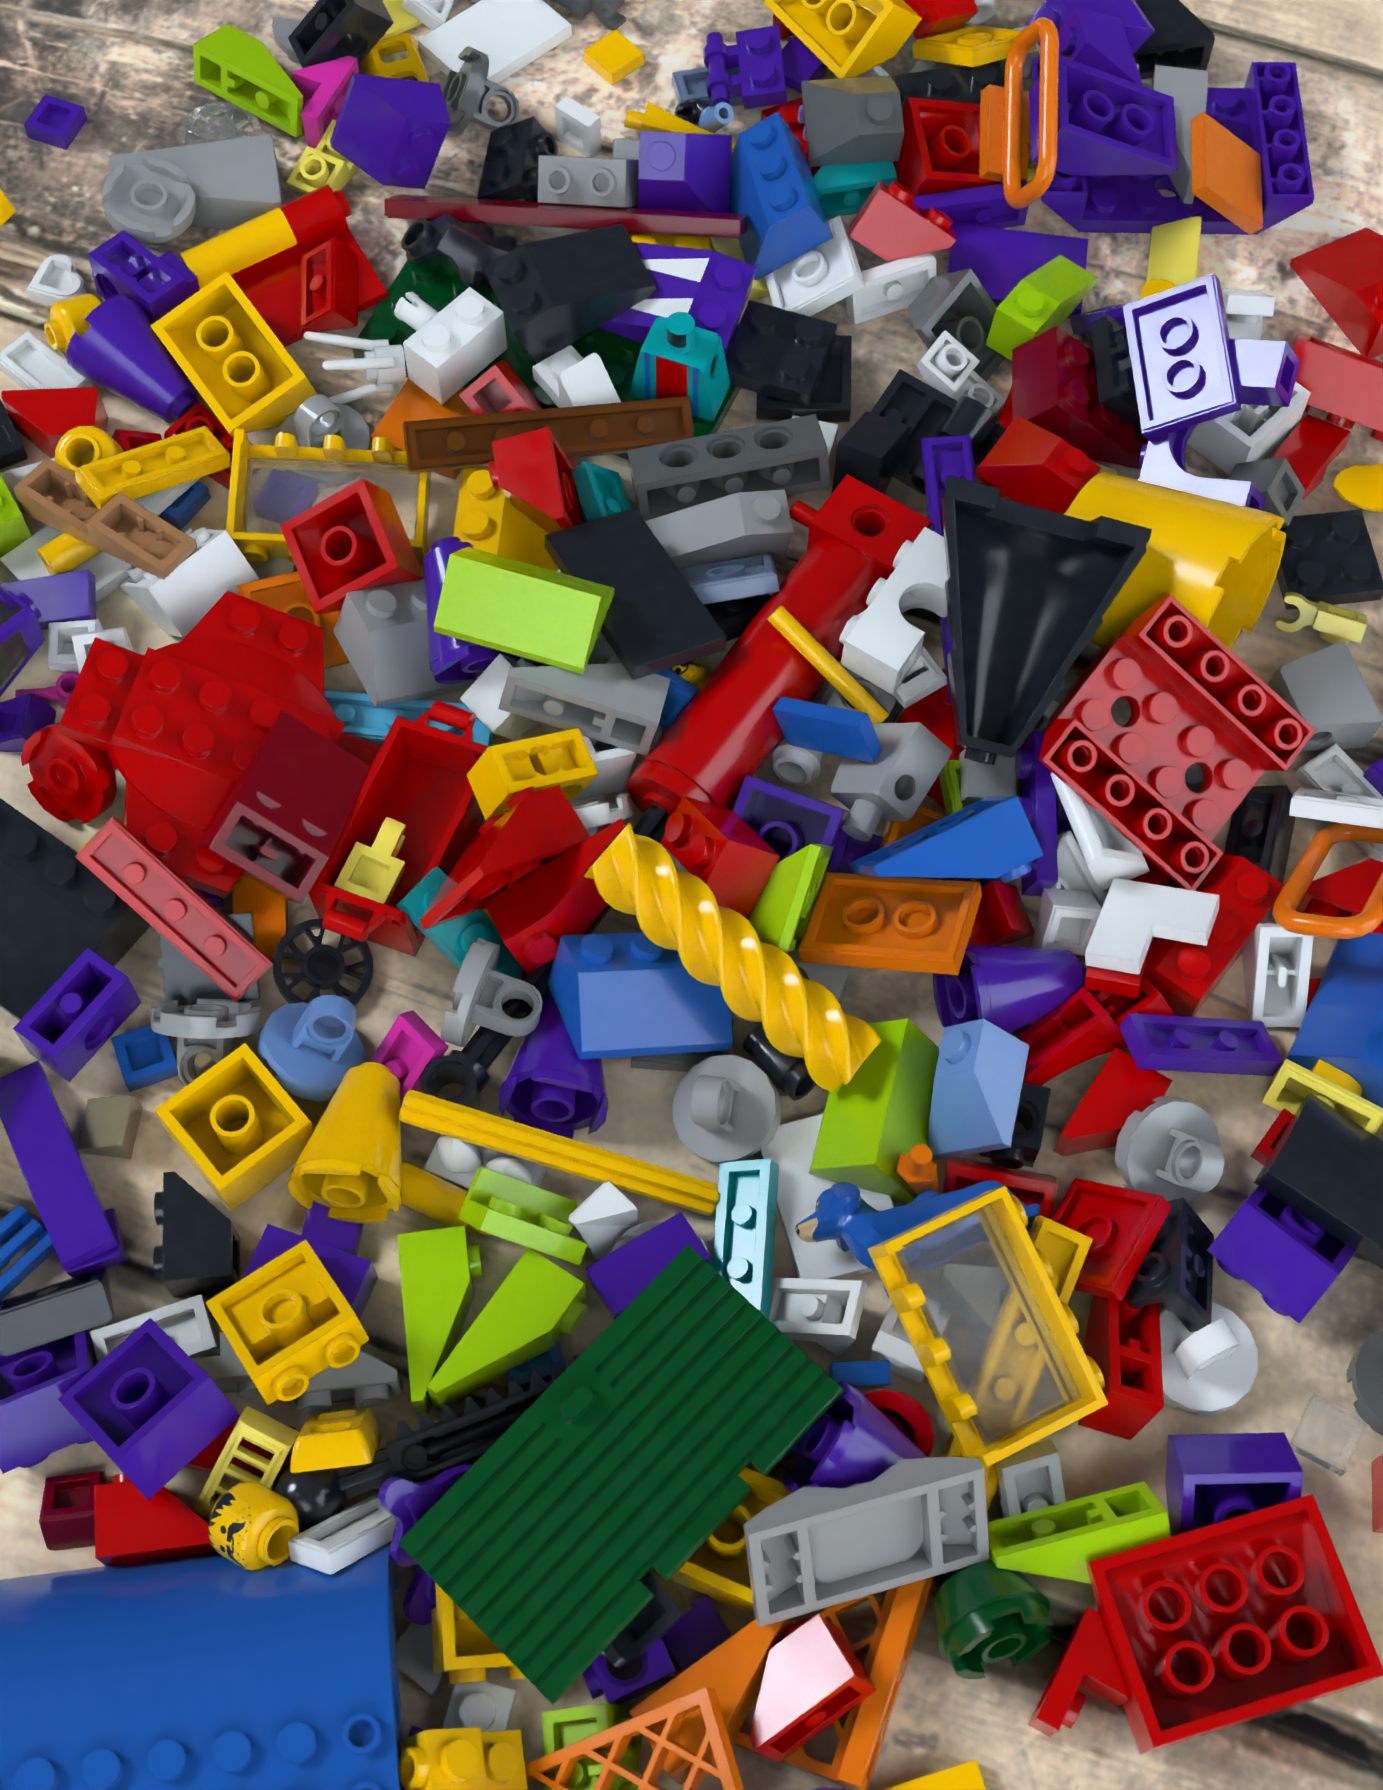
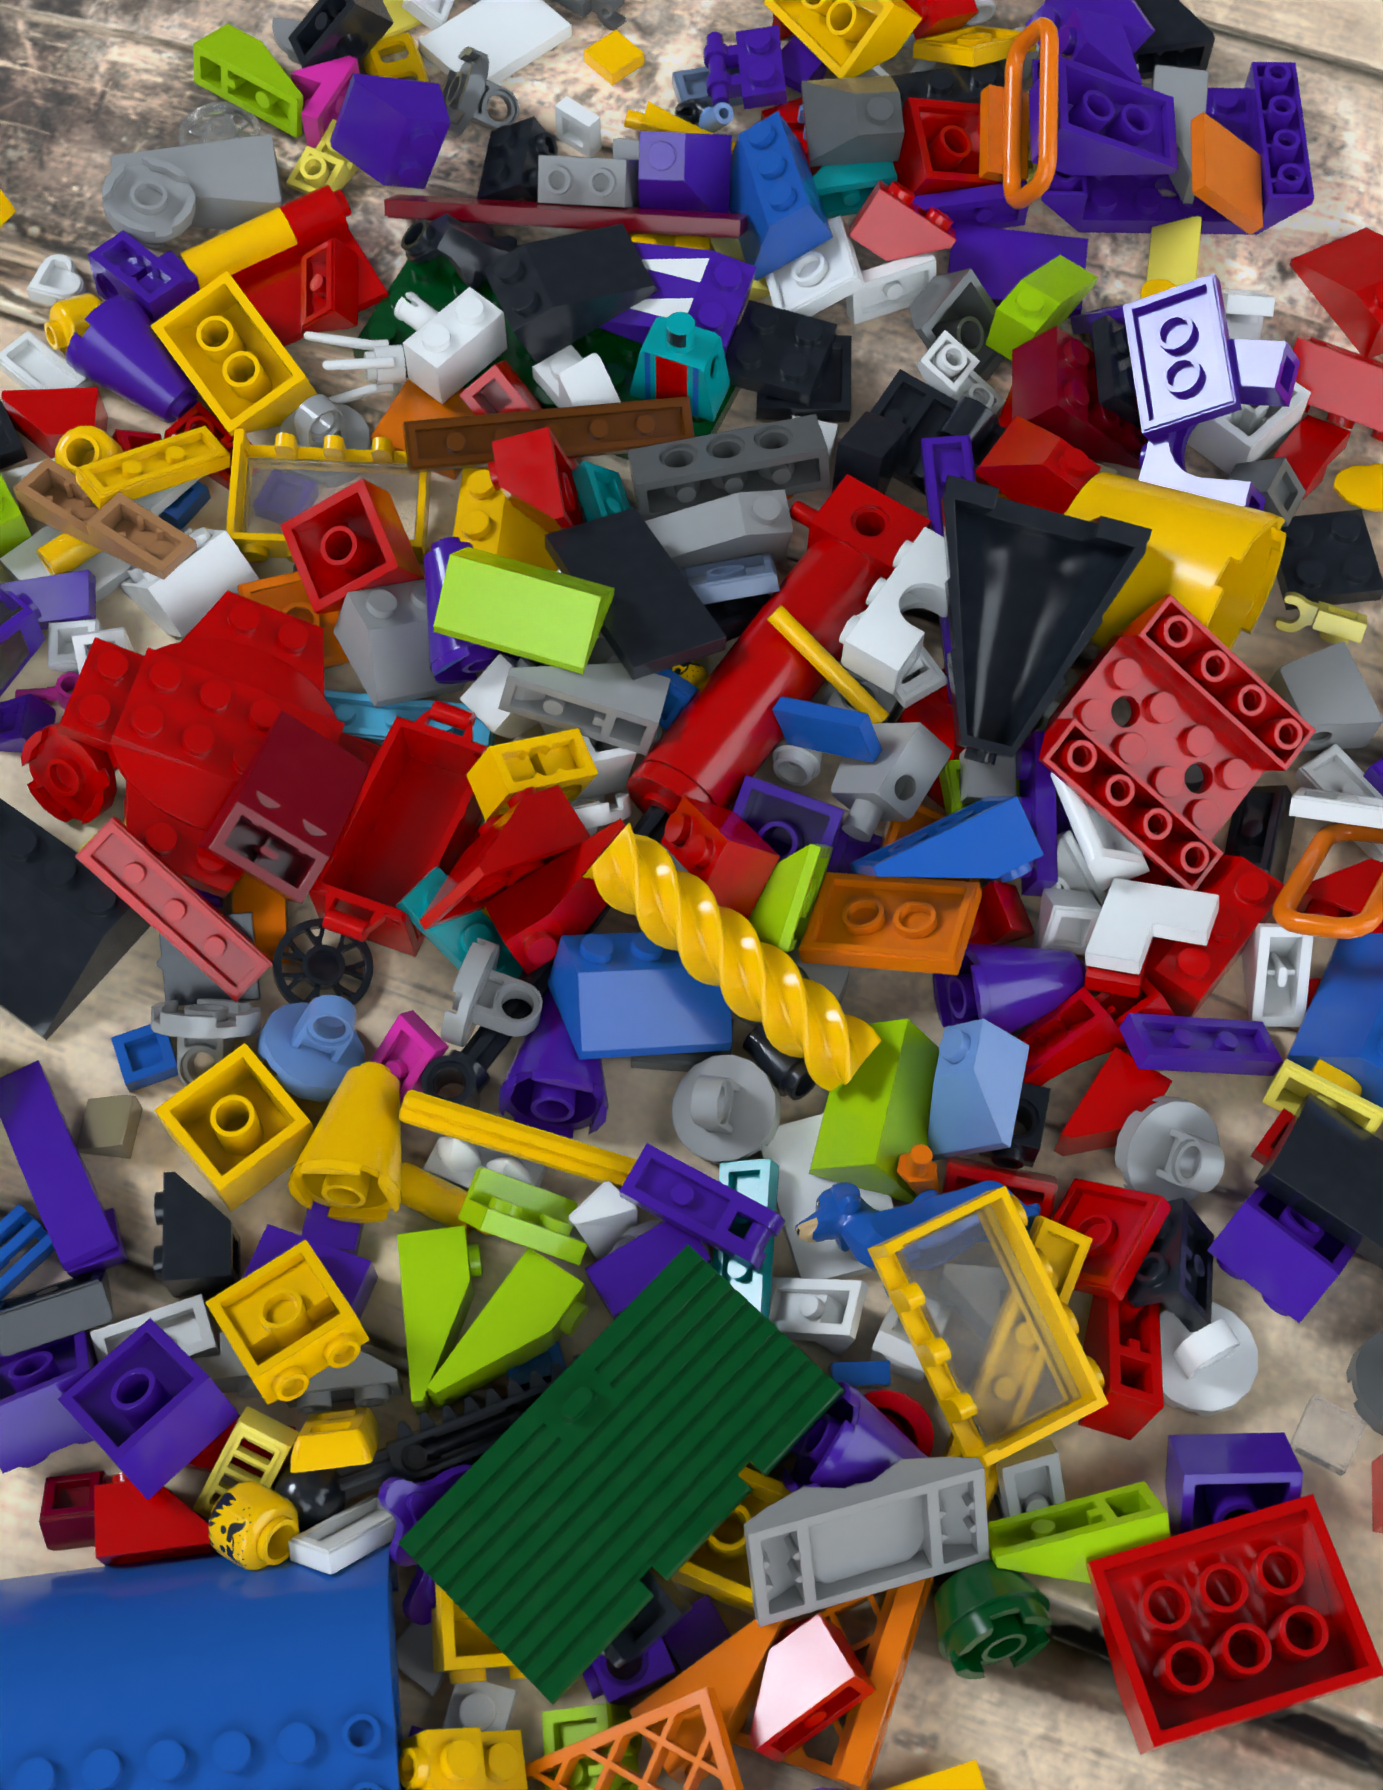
(55, 122): dark purple tile -> none
(77, 1015): dark purple brick -> none
(375, 869): light yellow plate -> none
(700, 1206): none -> dark purple plate
(1085, 1662): red slope -> none

